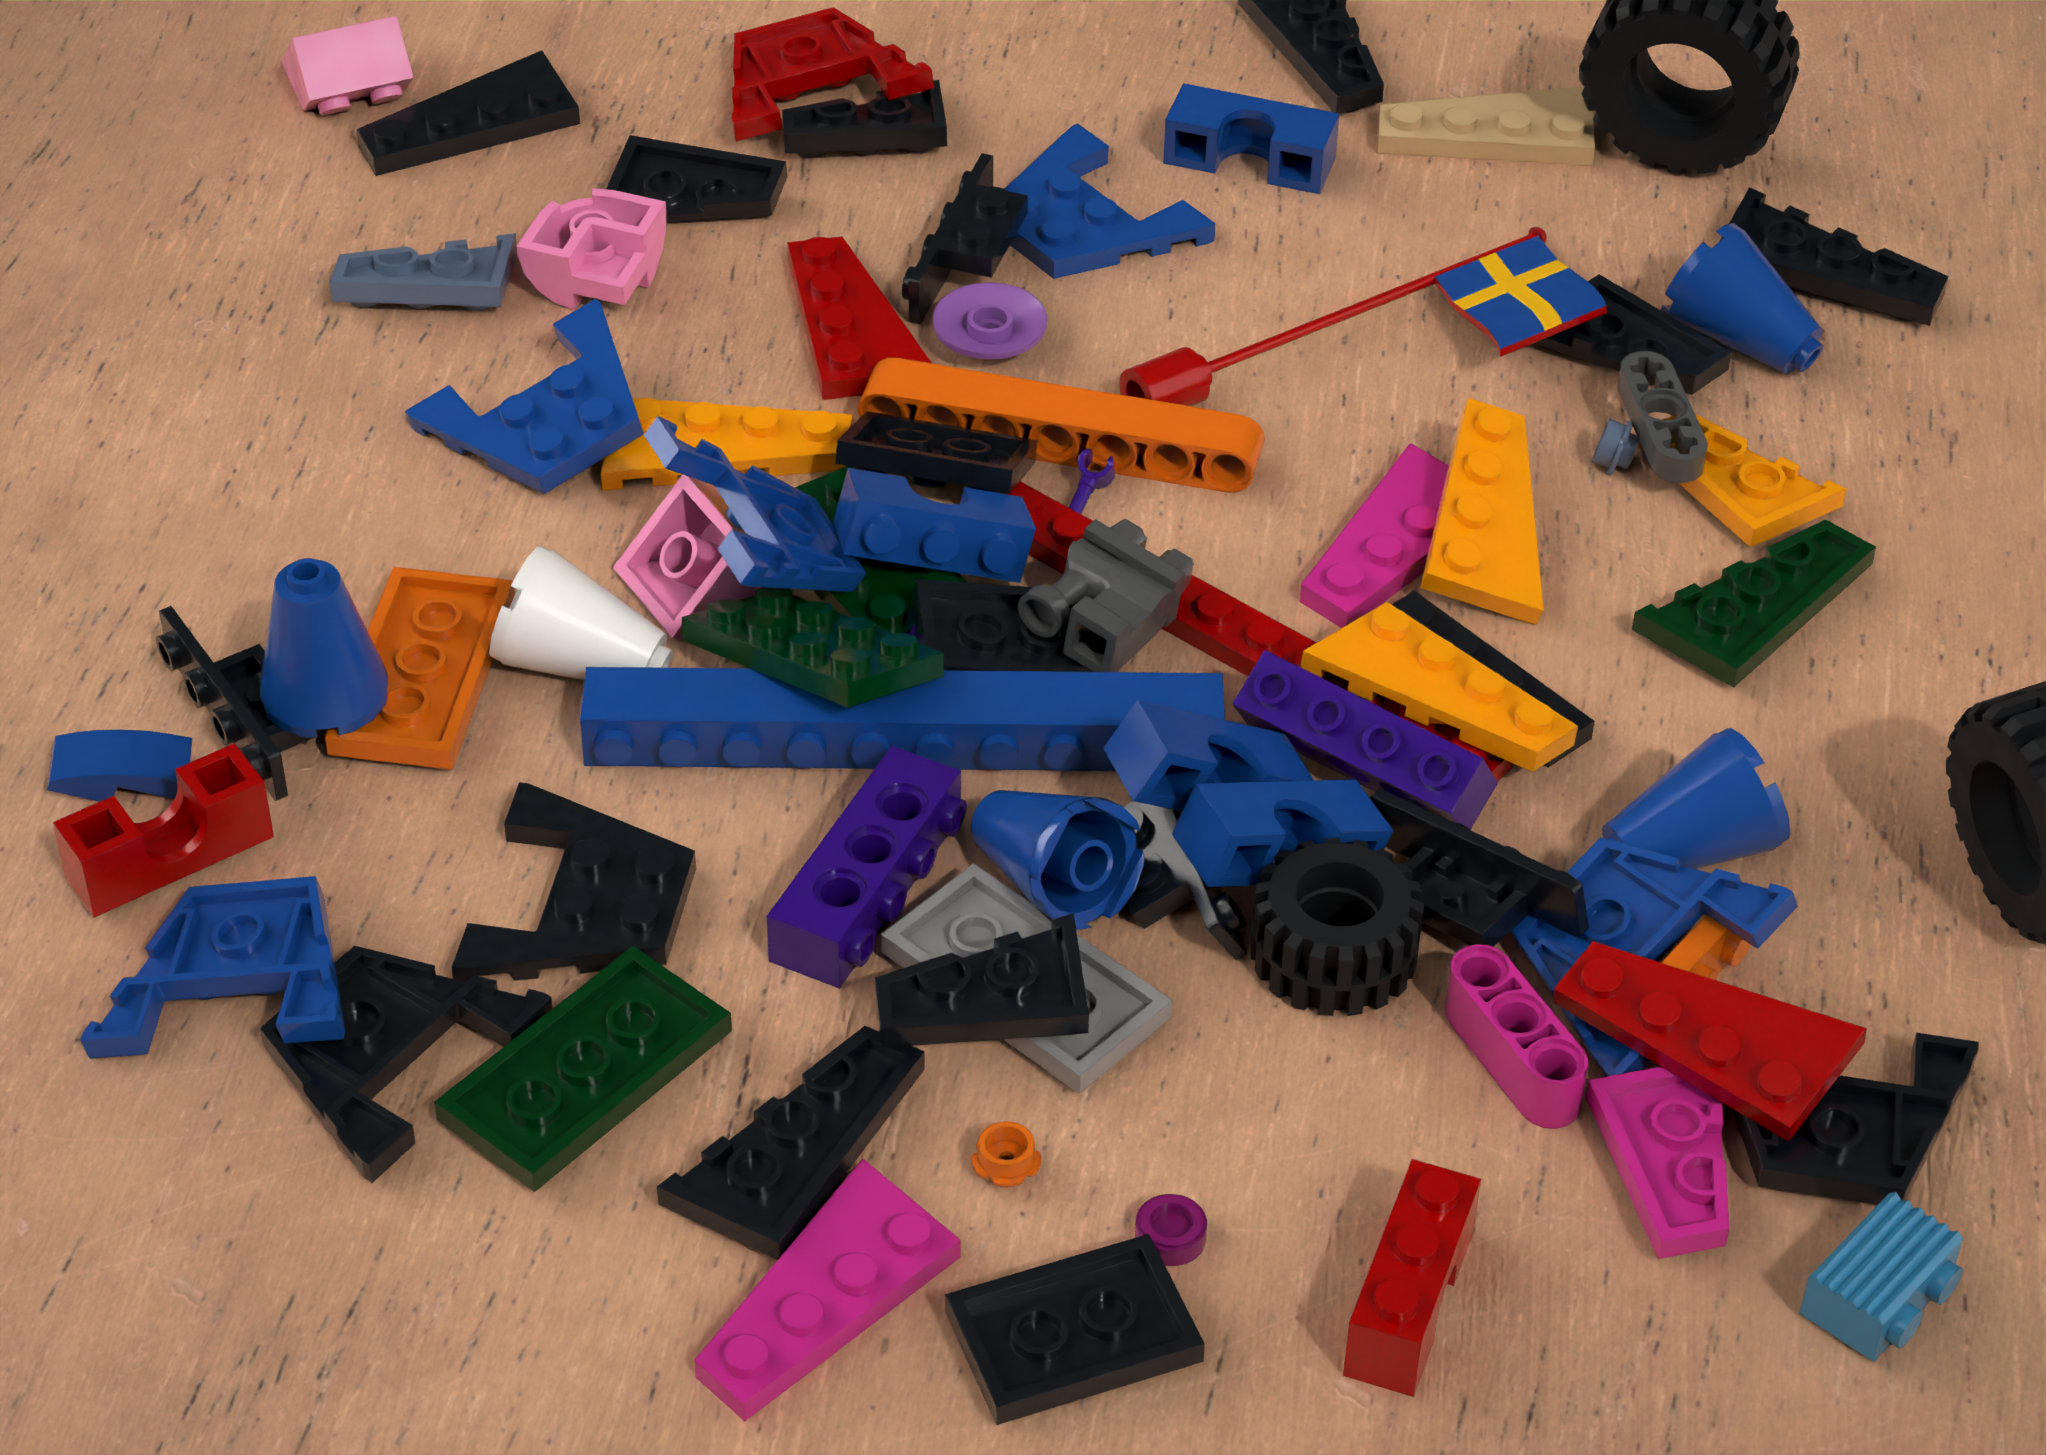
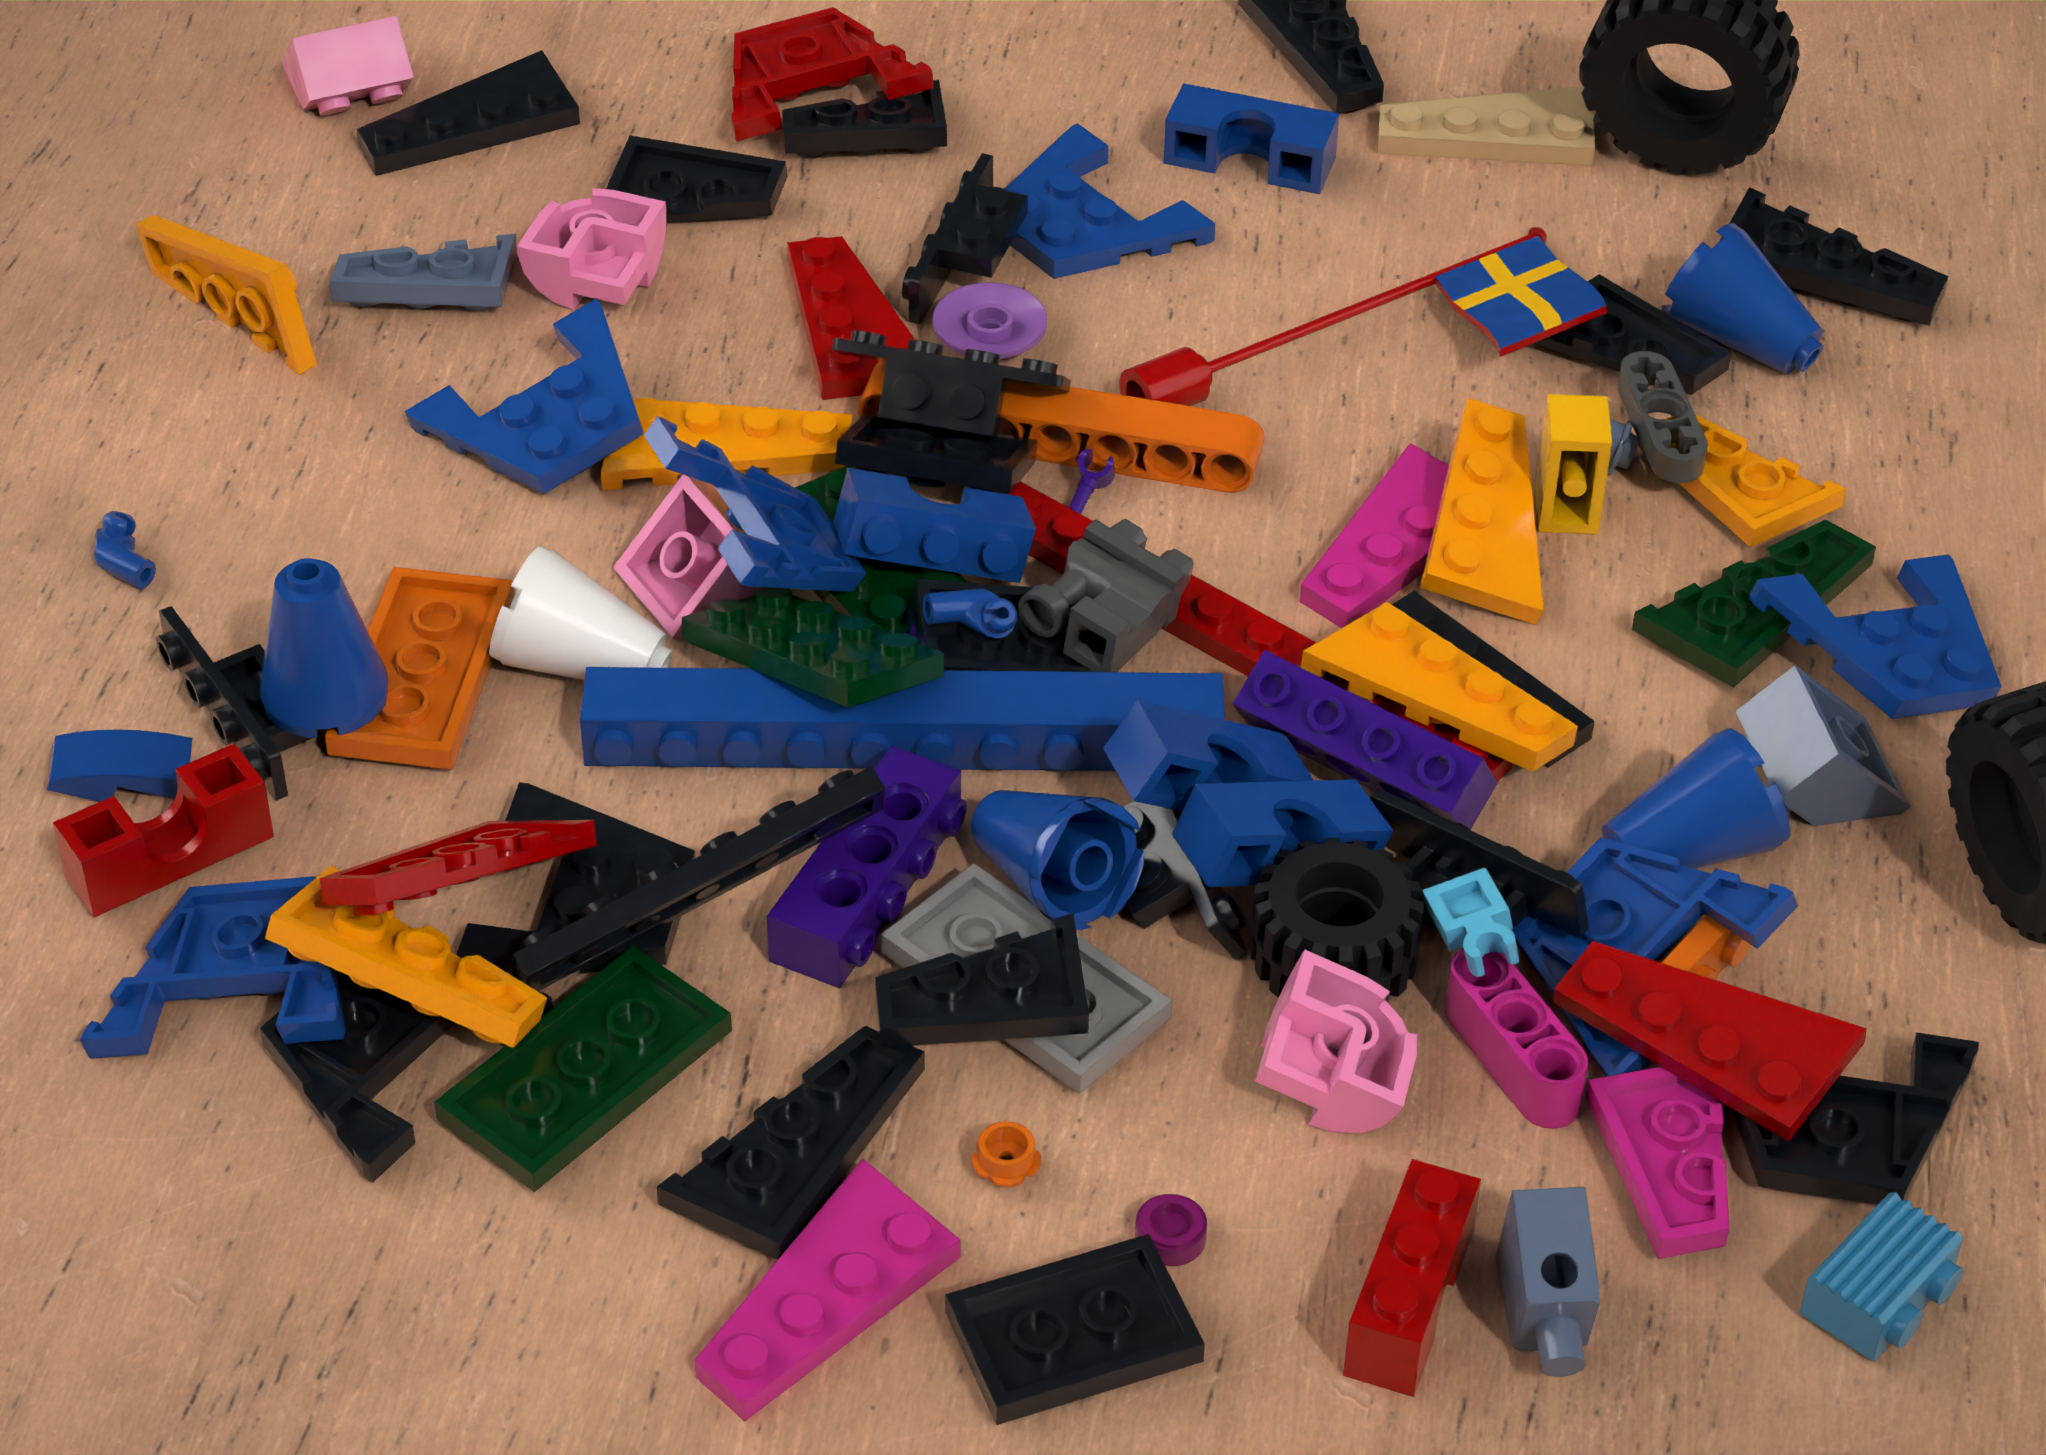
(116, 554): none -> blue arm
(234, 283): none -> light orange wing
(408, 964): none -> light orange wing
(453, 861): none -> red wing
(676, 890): none -> black plate
(946, 390): none -> black bracket
(973, 608): none -> blue arm
(1338, 1047): none -> bright pink brick
(1472, 916): none -> medium azure plate
(1549, 1276): none -> sand blue torso
(1573, 464): none -> yellow brick
(1820, 752): none -> sand blue slope
(1897, 658): none -> blue wing

